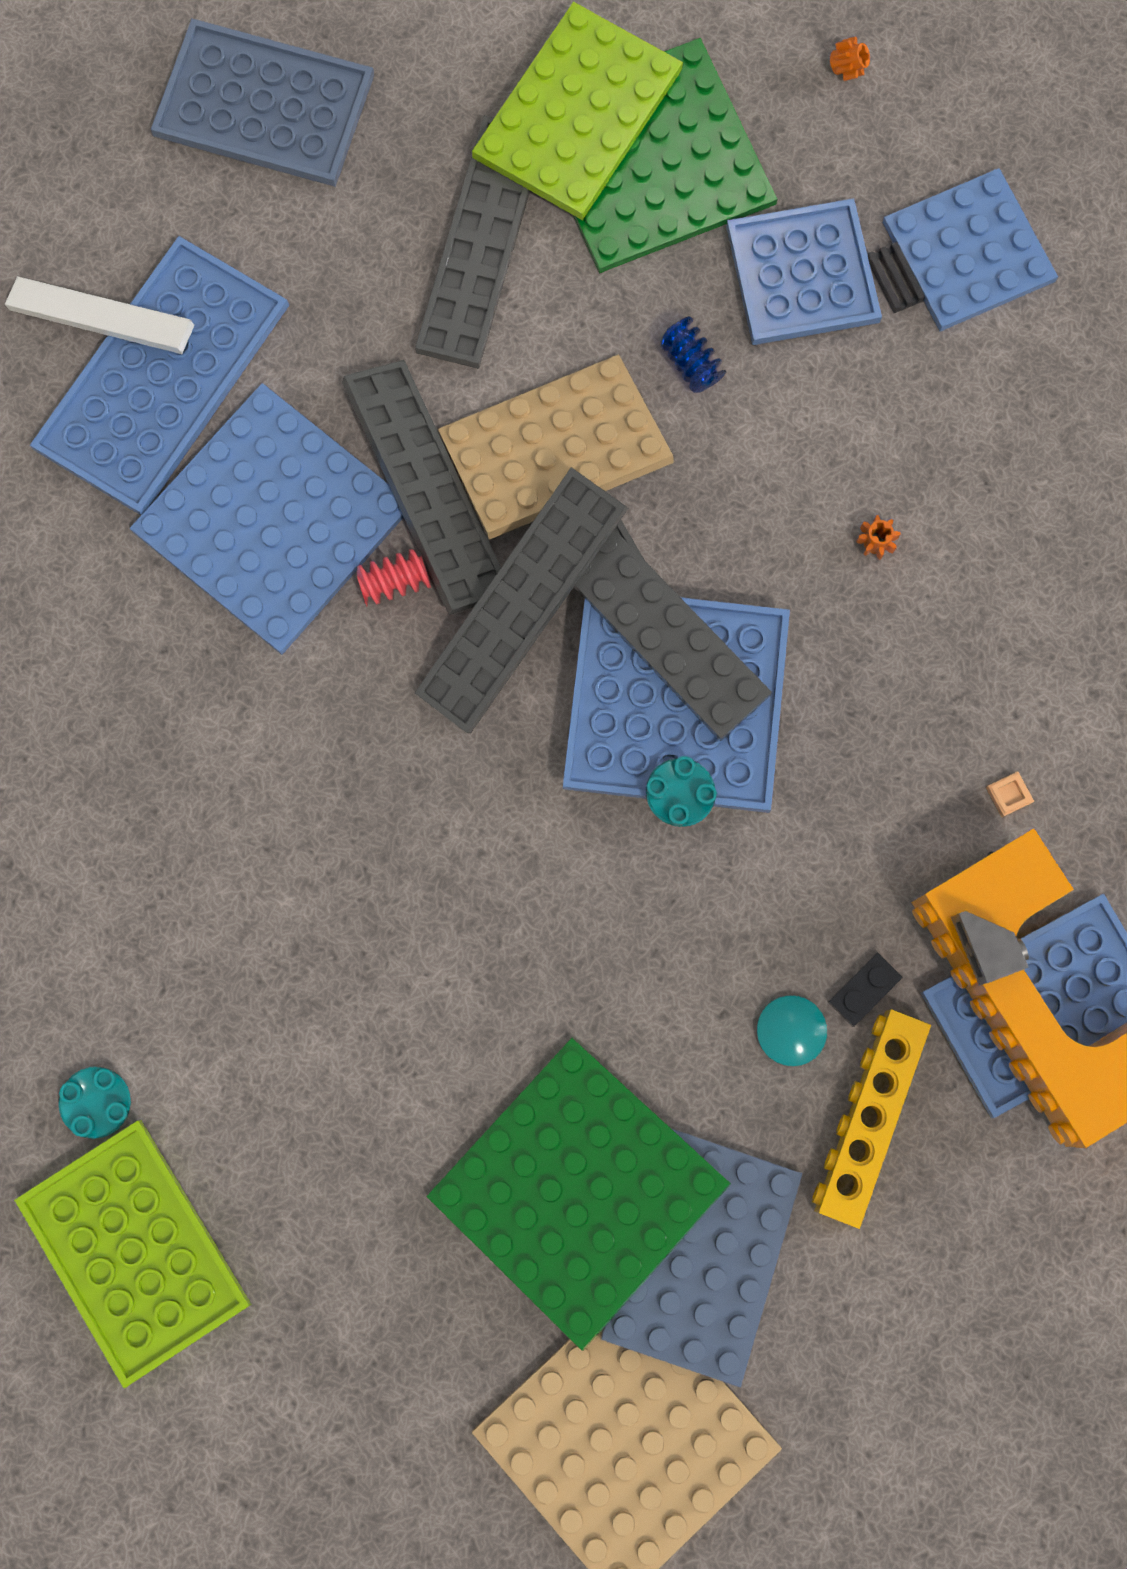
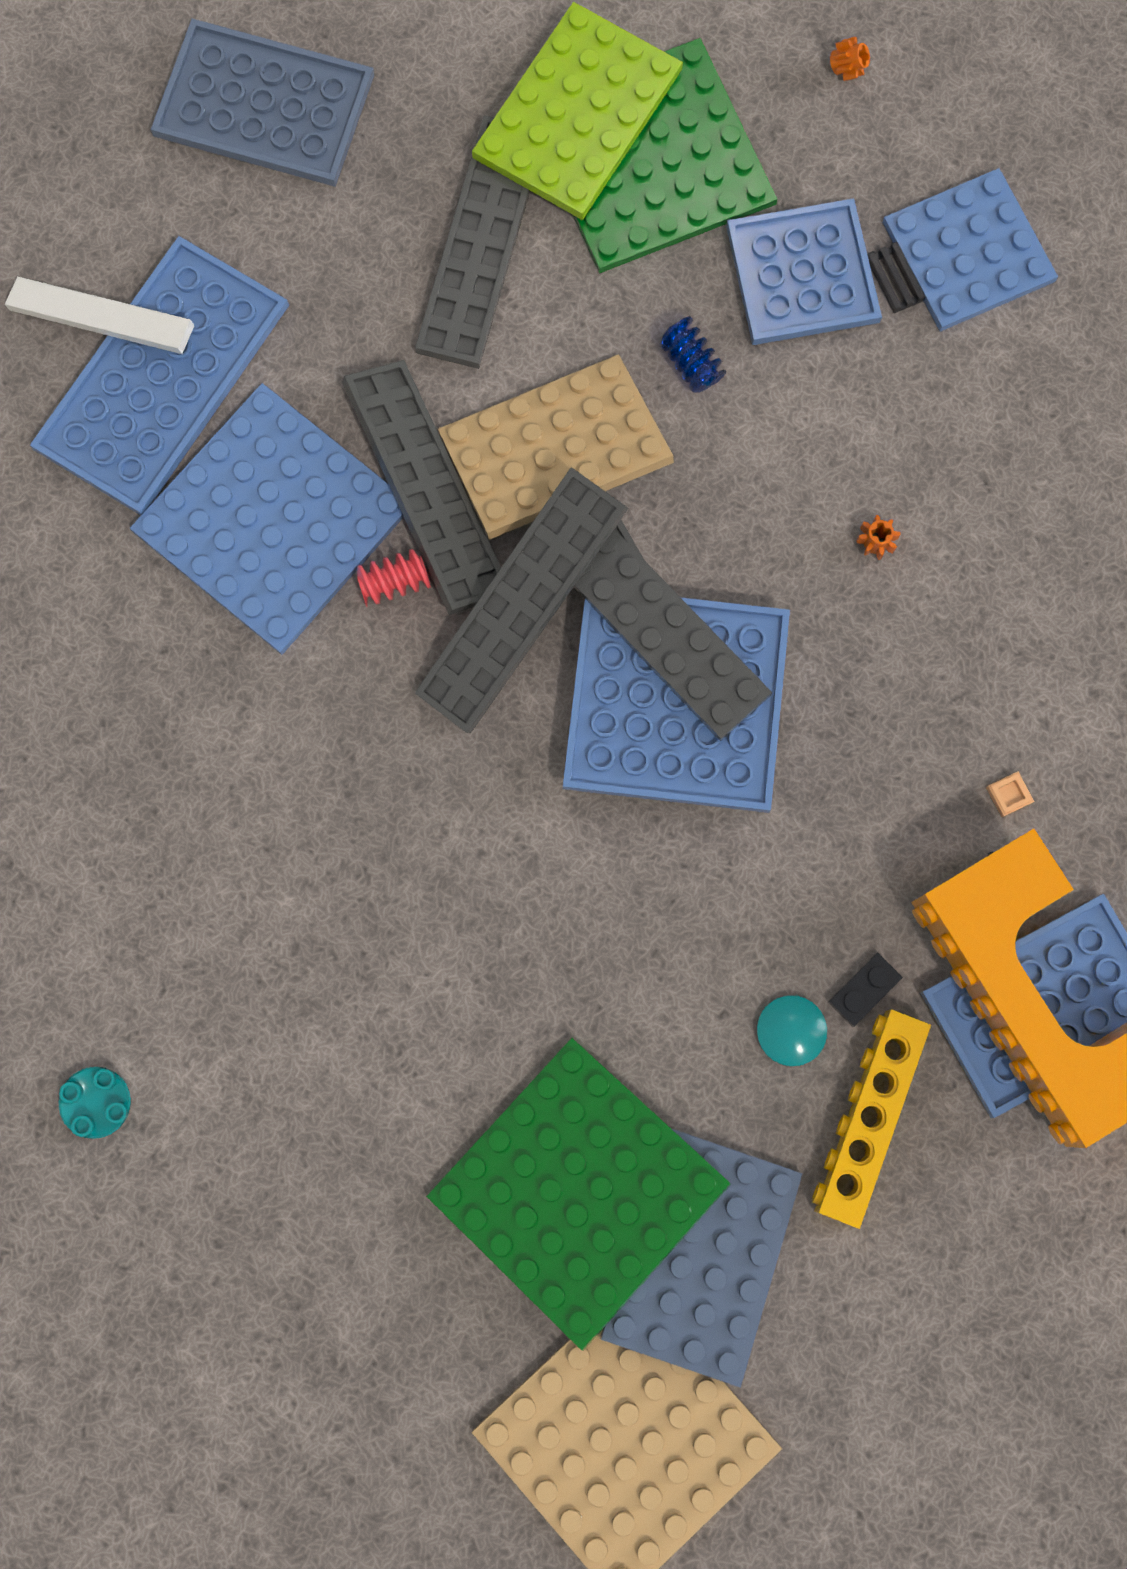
(132, 1253): lime plate -> none
(680, 792): teal dish -> none
(989, 948): flat silver slope -> none

